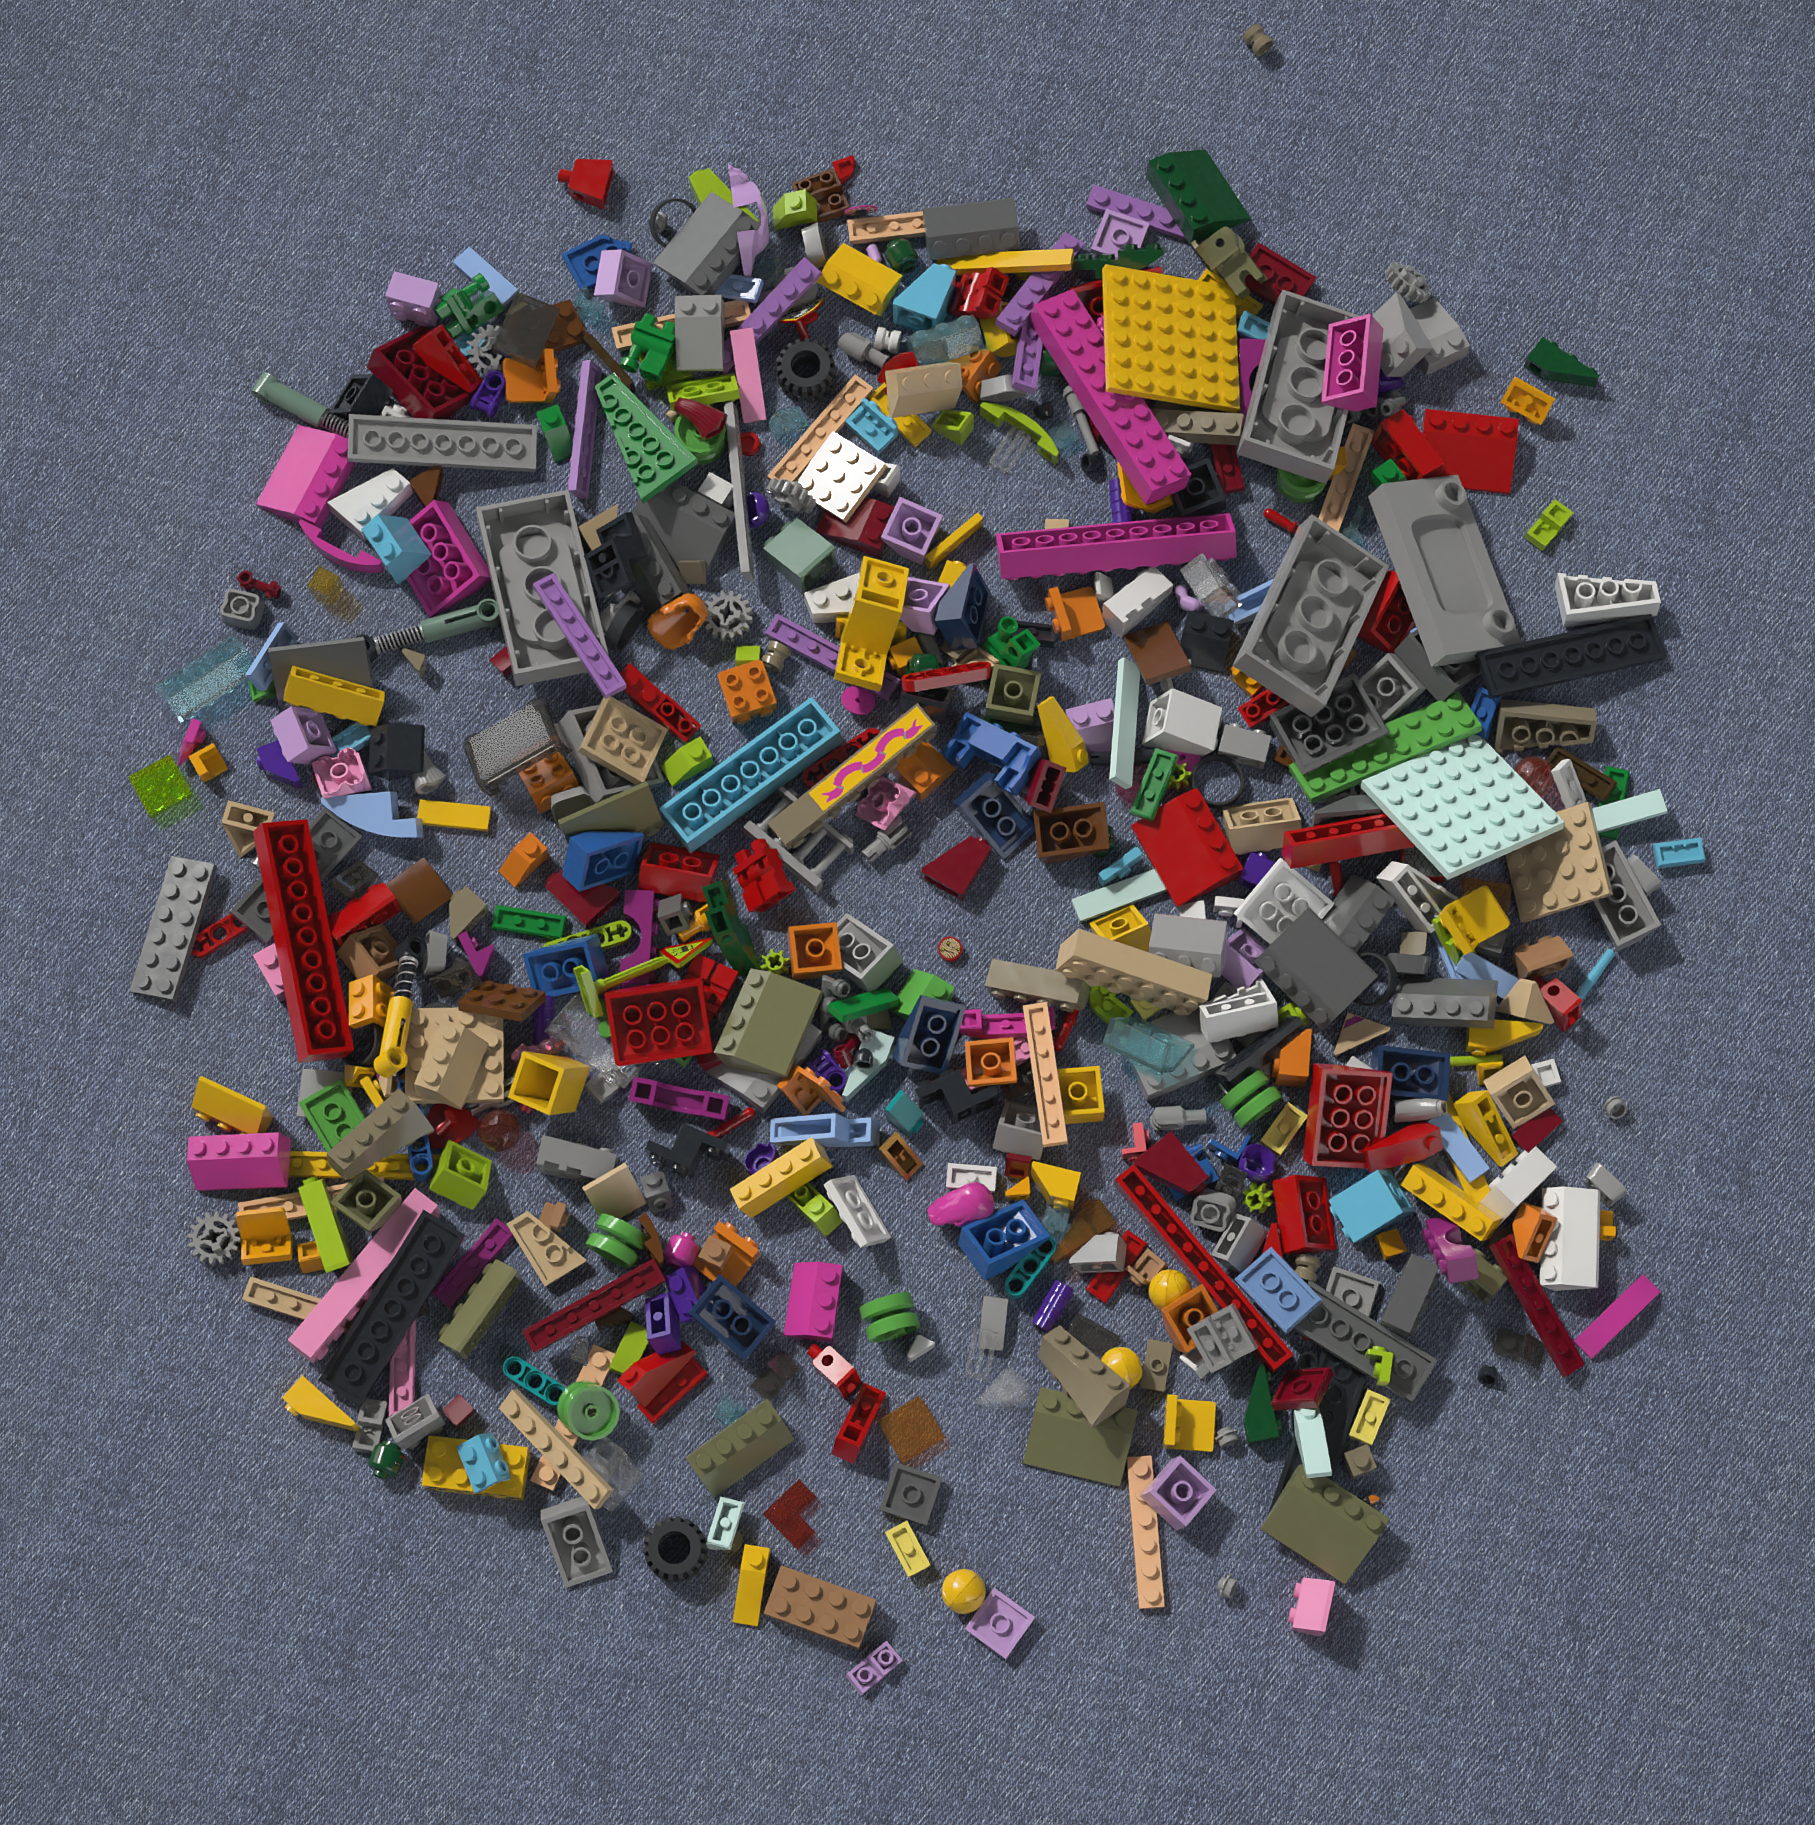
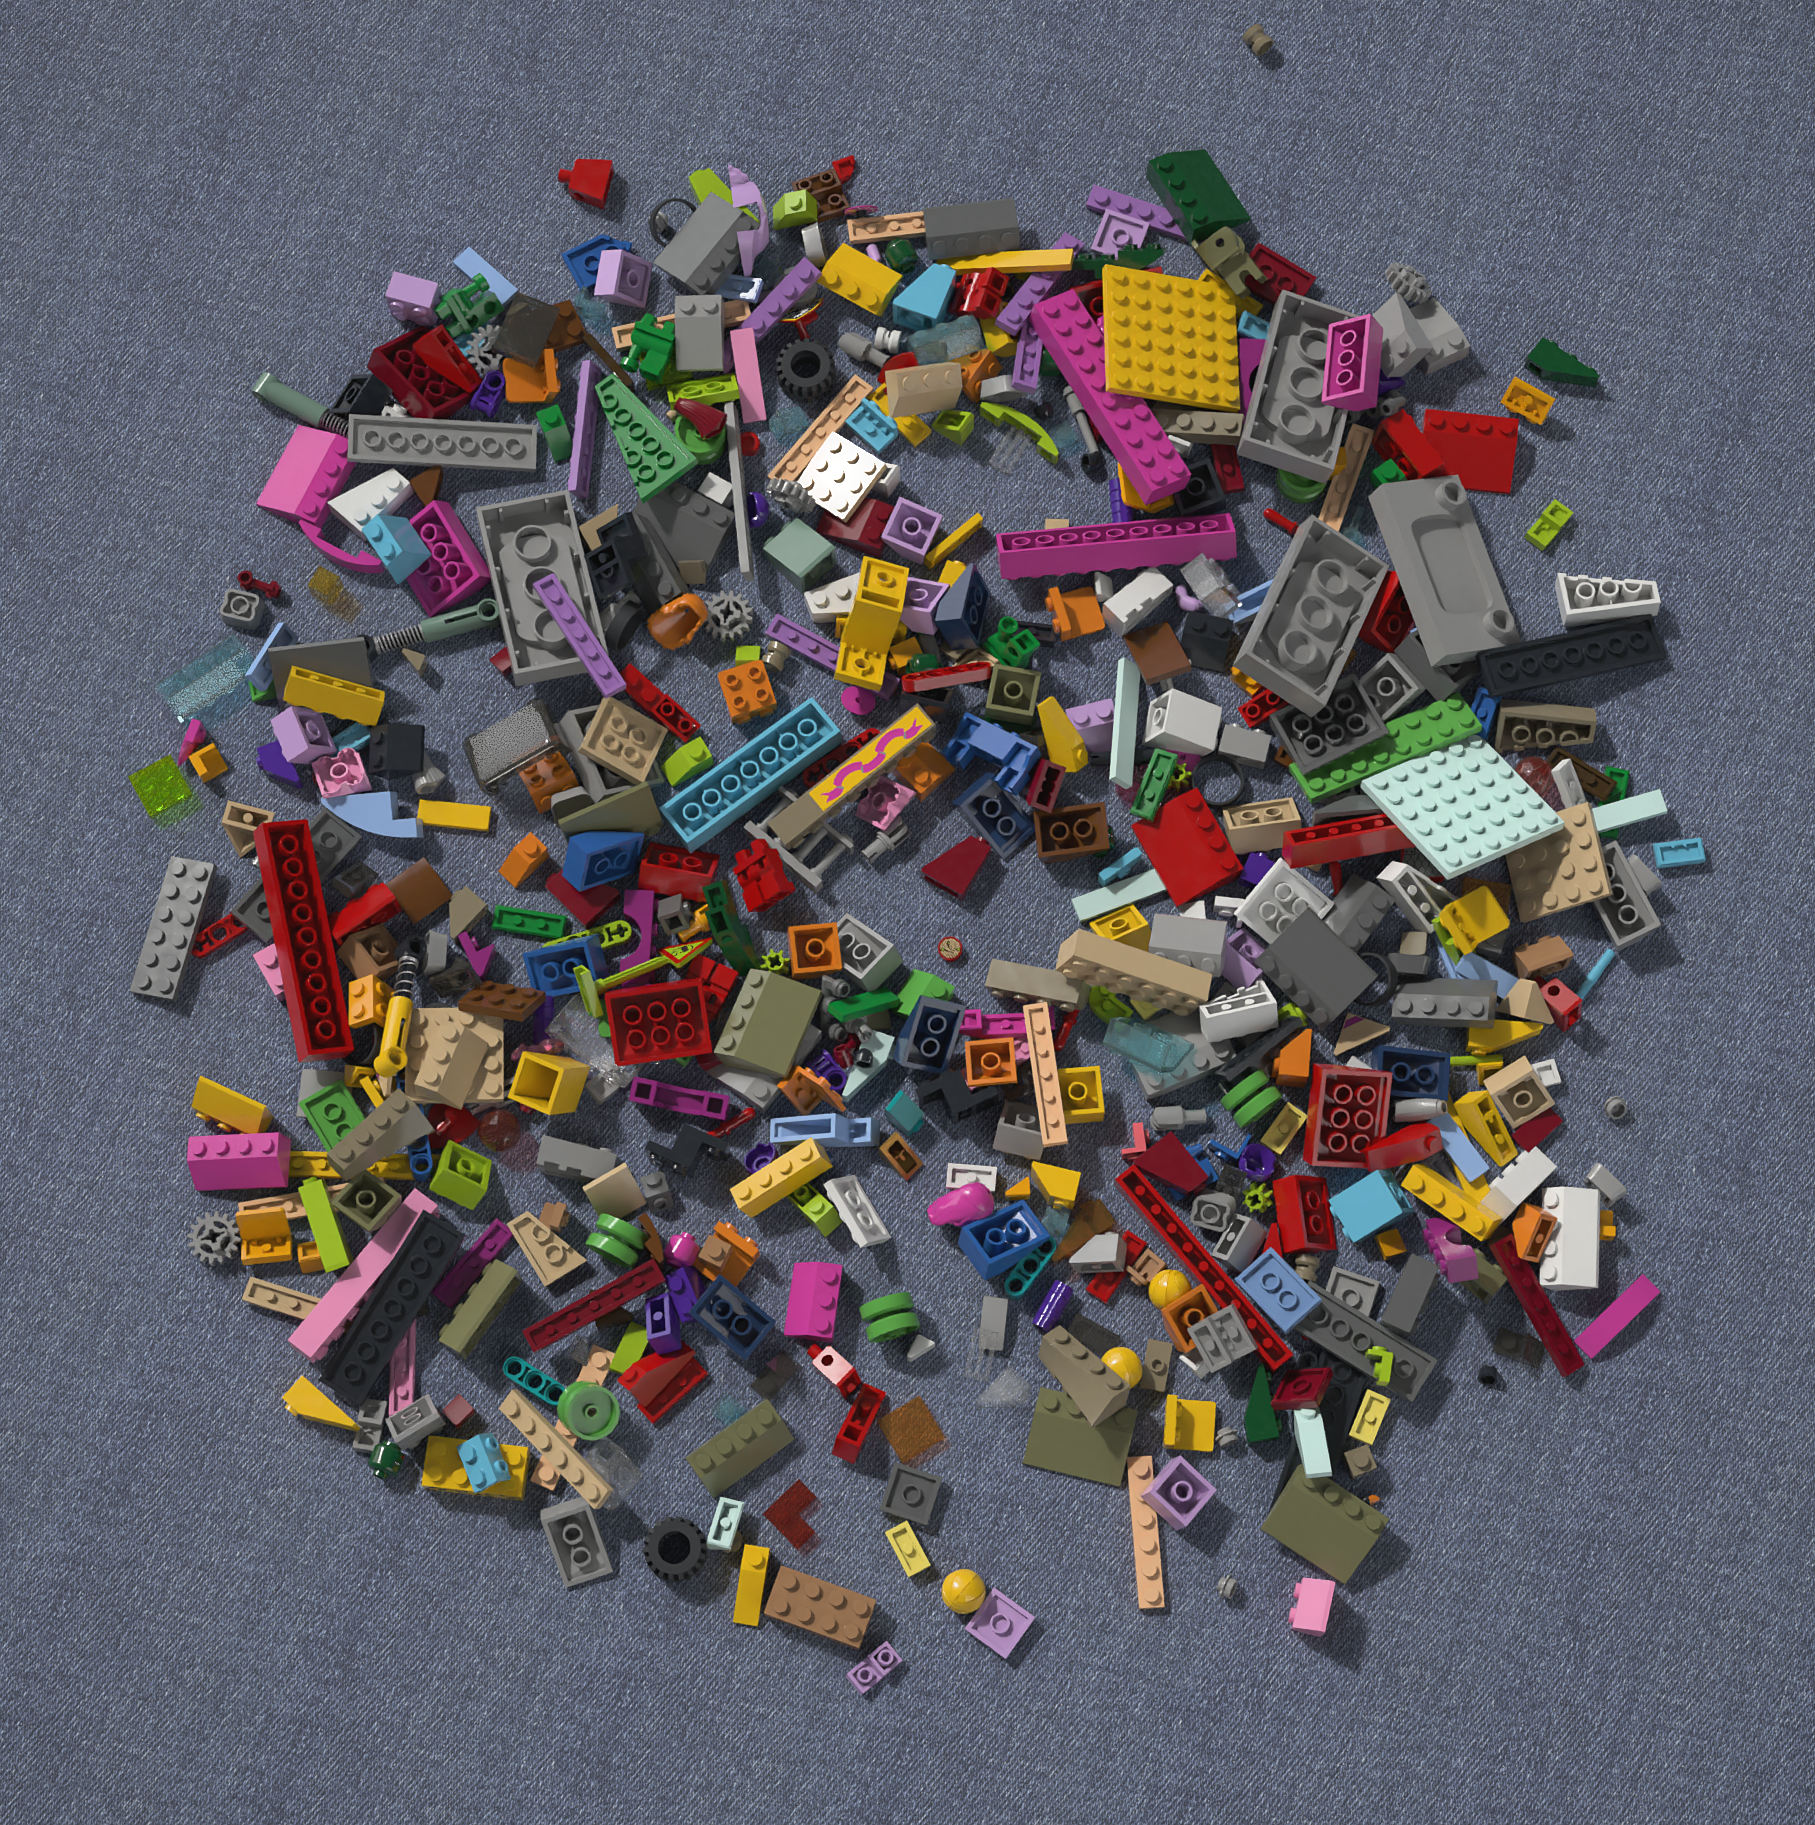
(1017, 1166): dark red tile -> none

